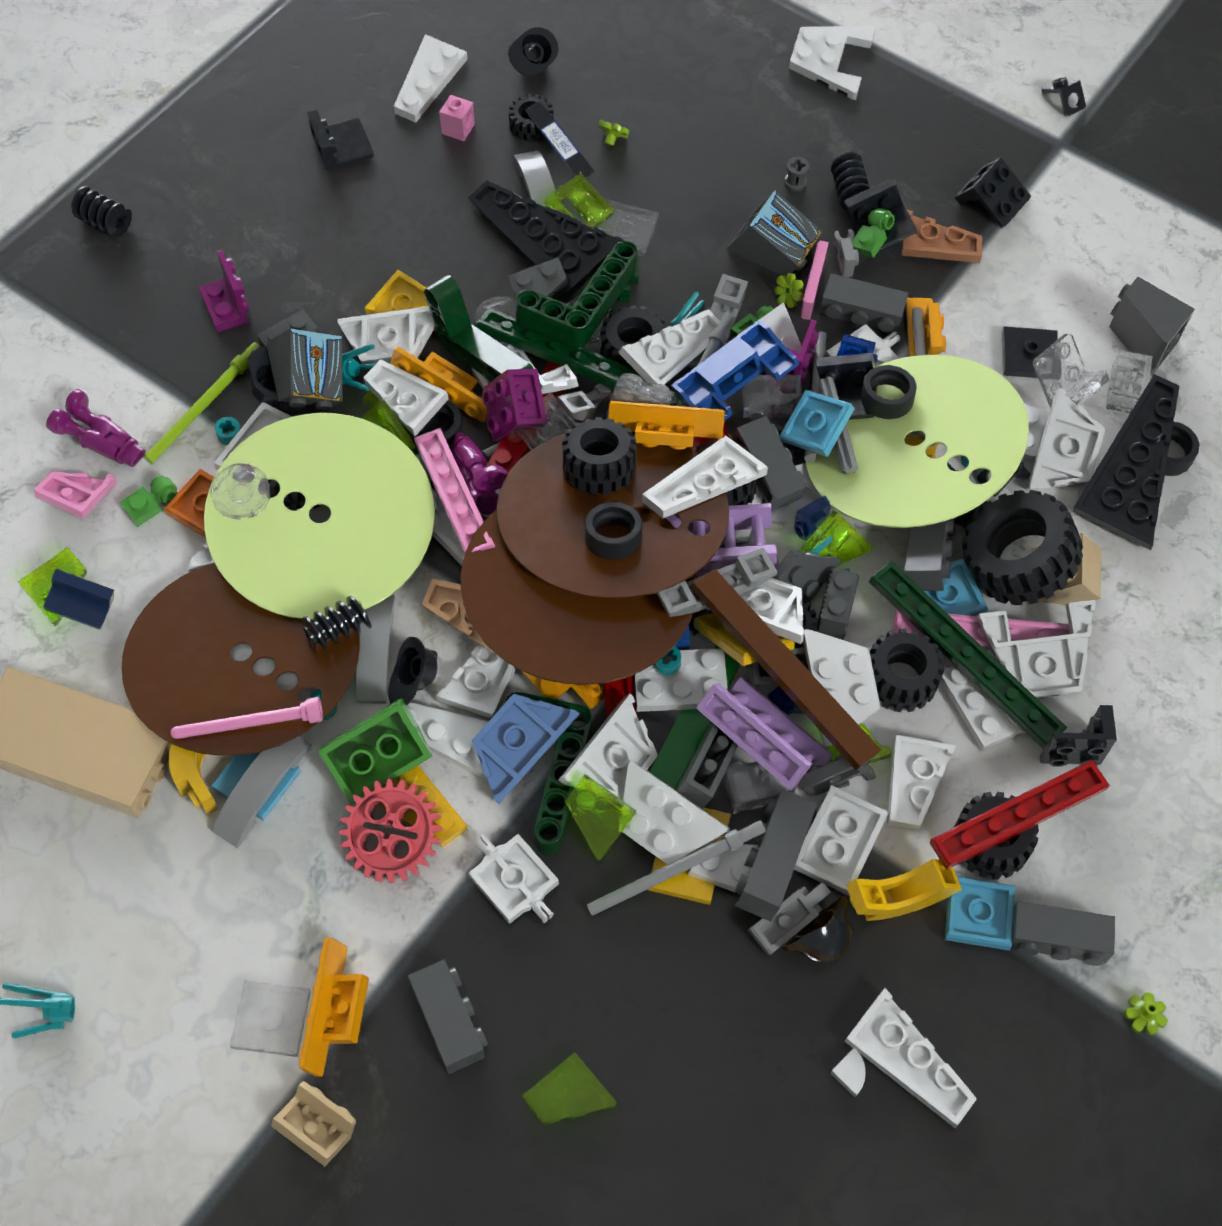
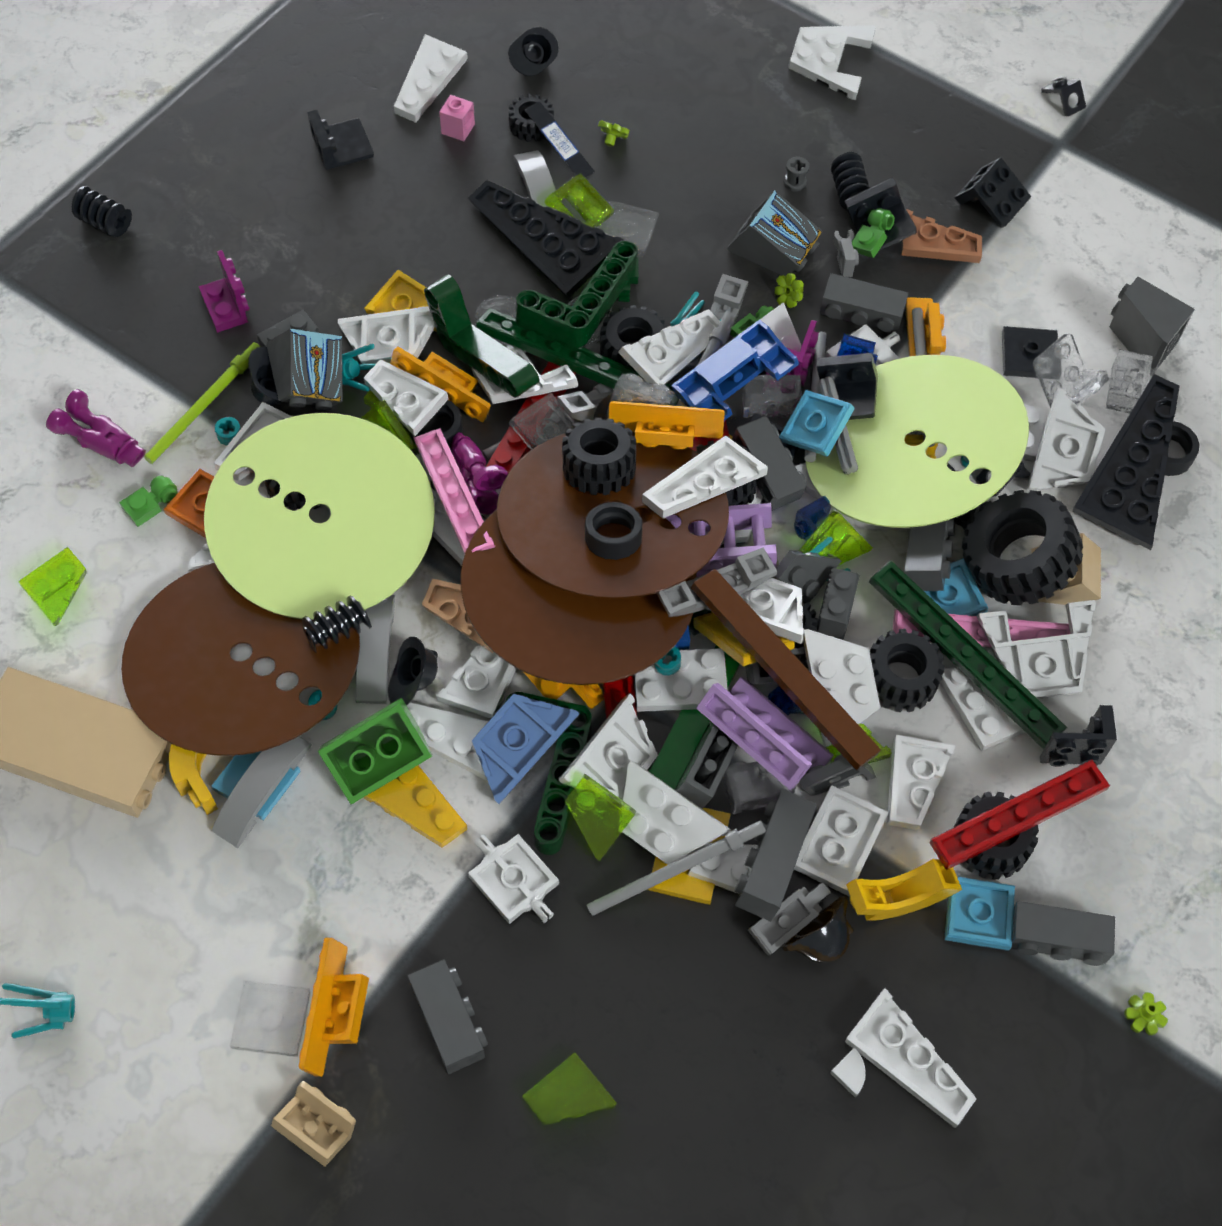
(74, 492): bright pink wing -> none
(79, 599): dark blue panel -> none
(240, 491): clear tile -> none
(307, 711): bright pink piece -> none
(384, 858): coral gear -> none
(514, 402): magenta bracket -> none
(543, 278): dark grey wing -> none
(814, 280): bright pink tile -> none
(891, 376): black tyre -> none

